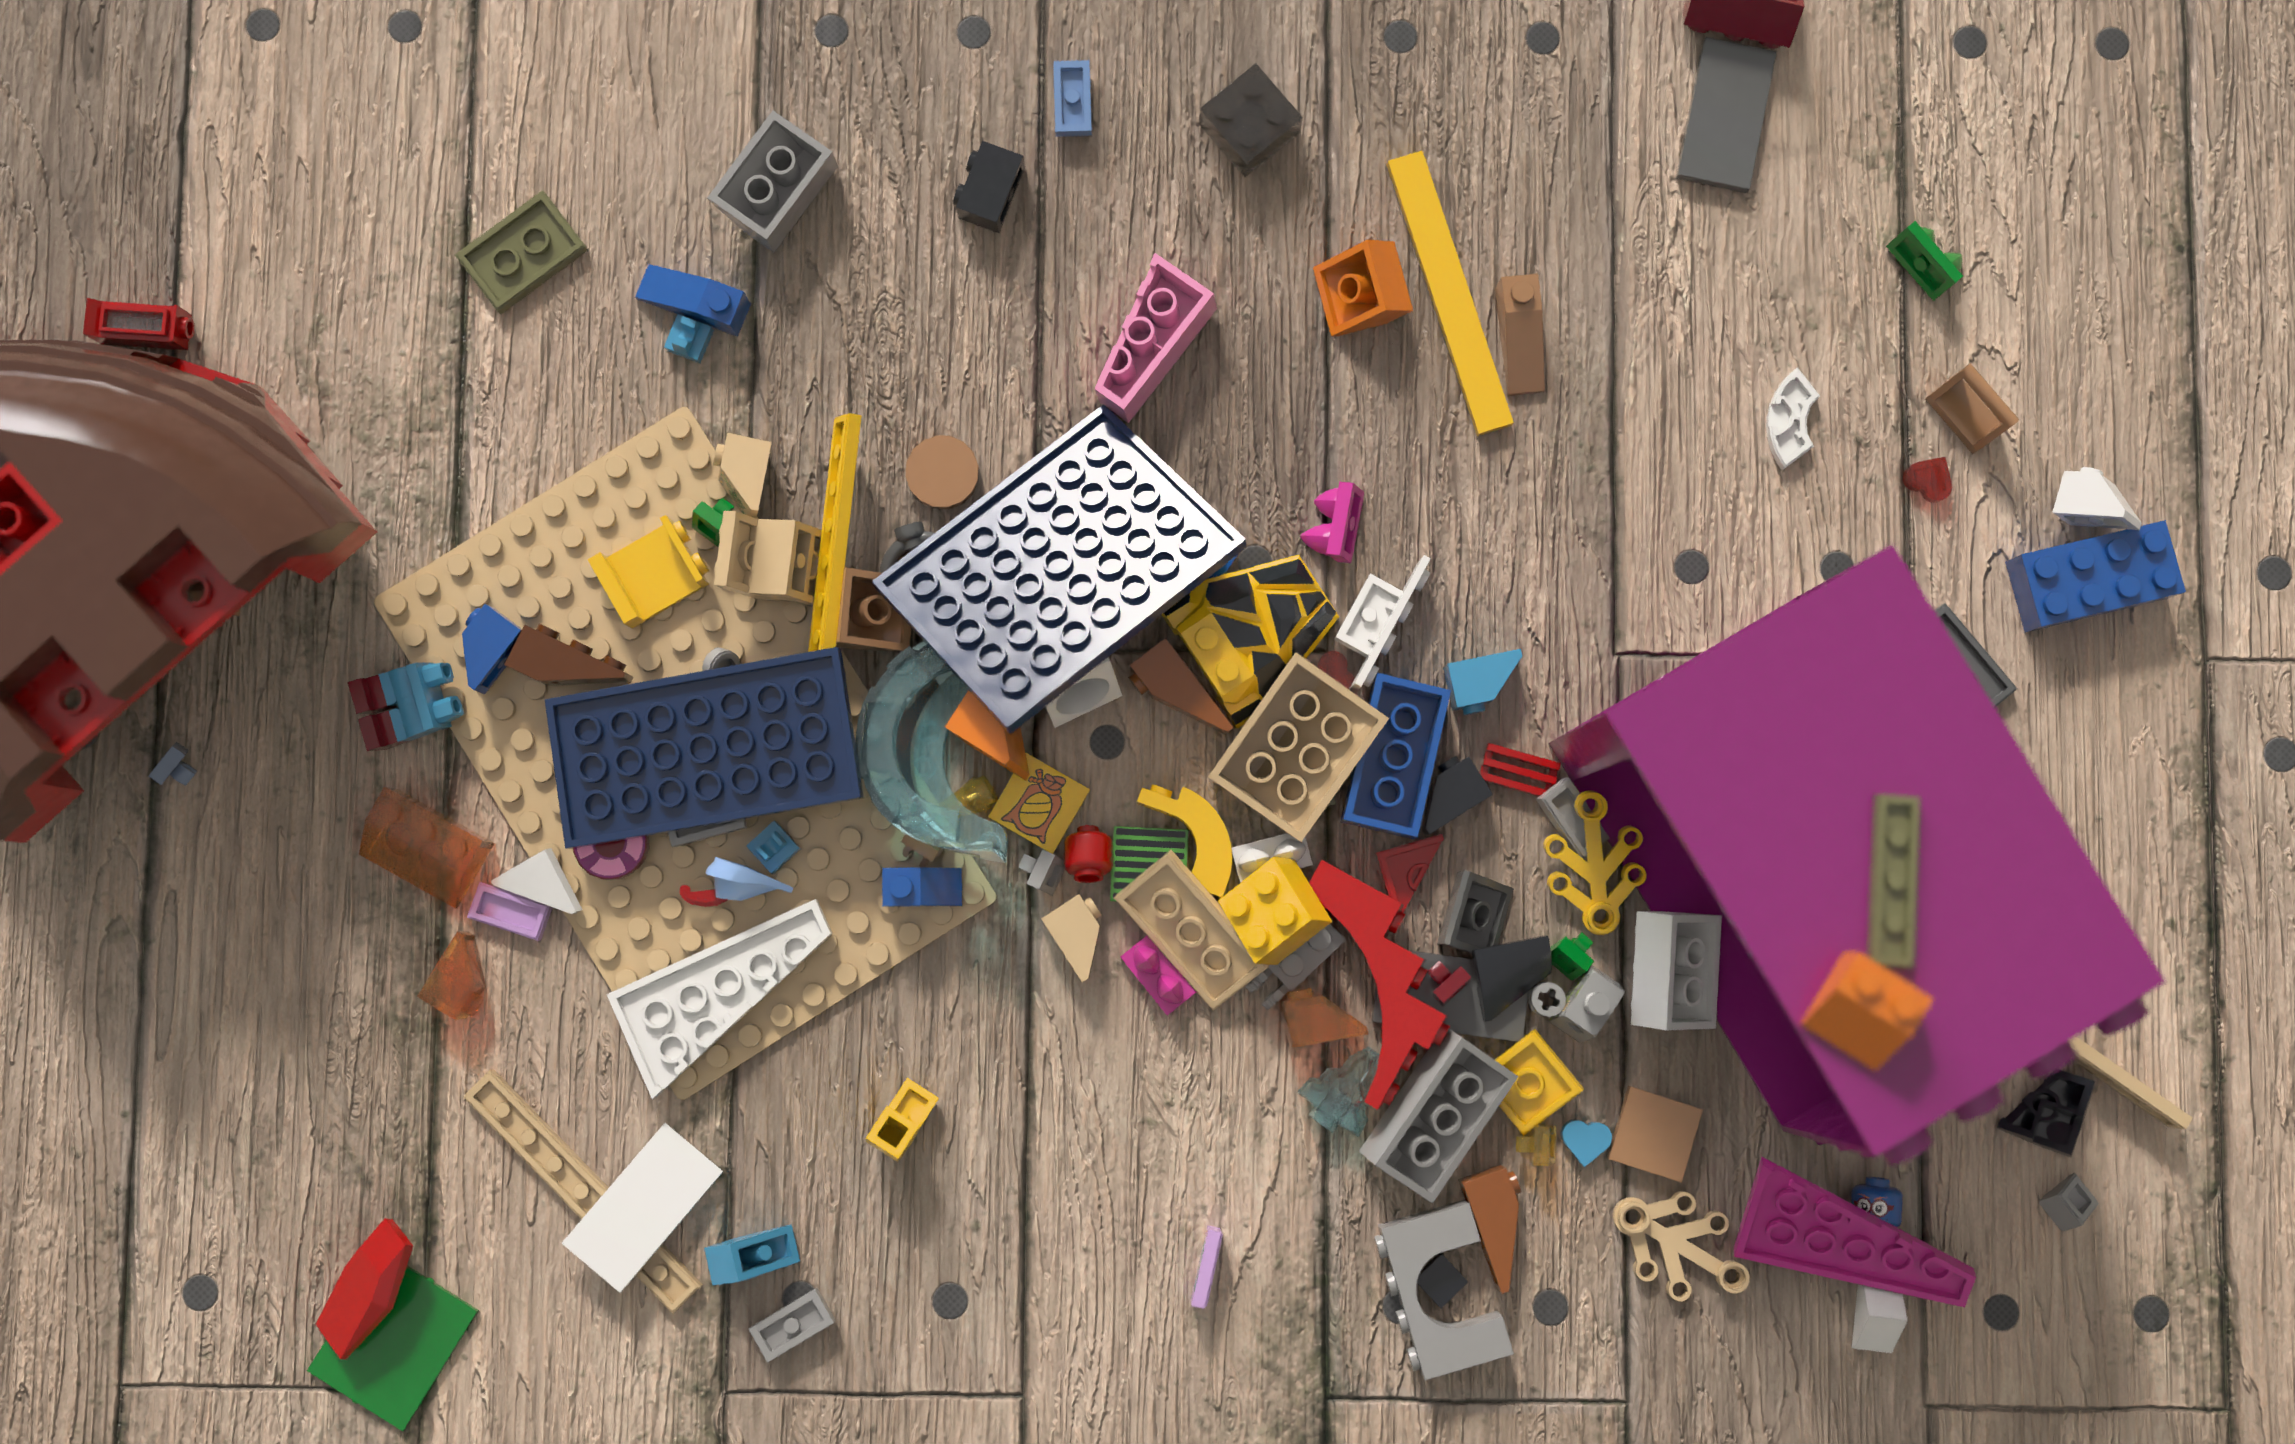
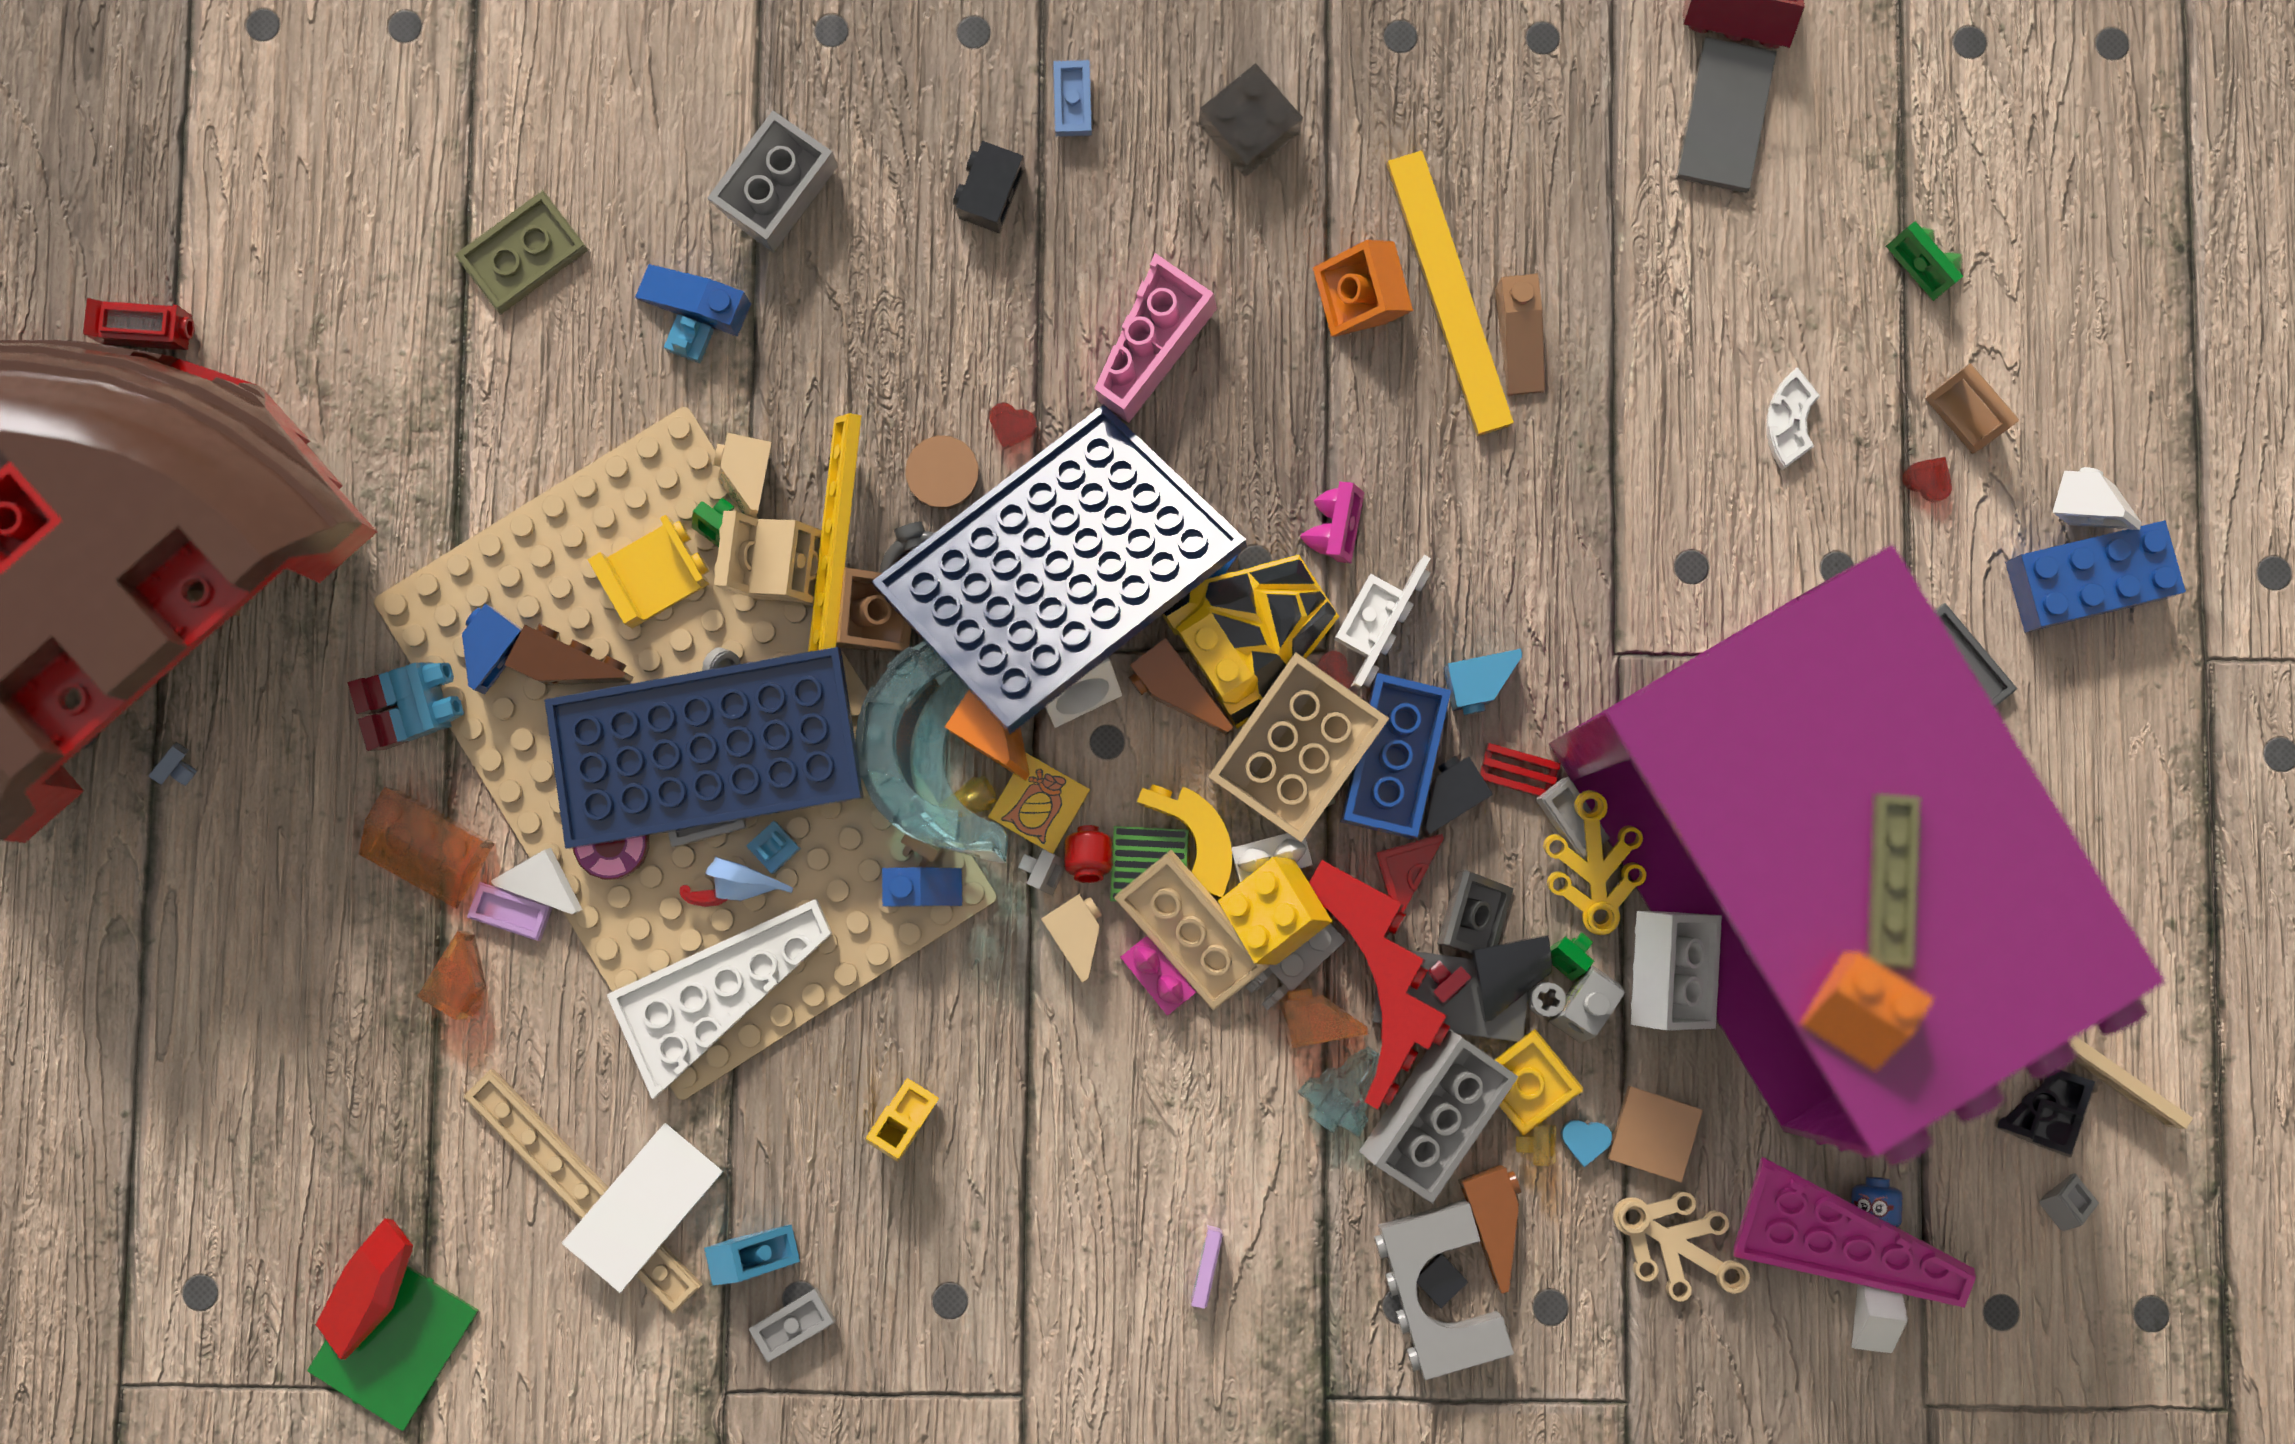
(1011, 425): none -> clear red tile

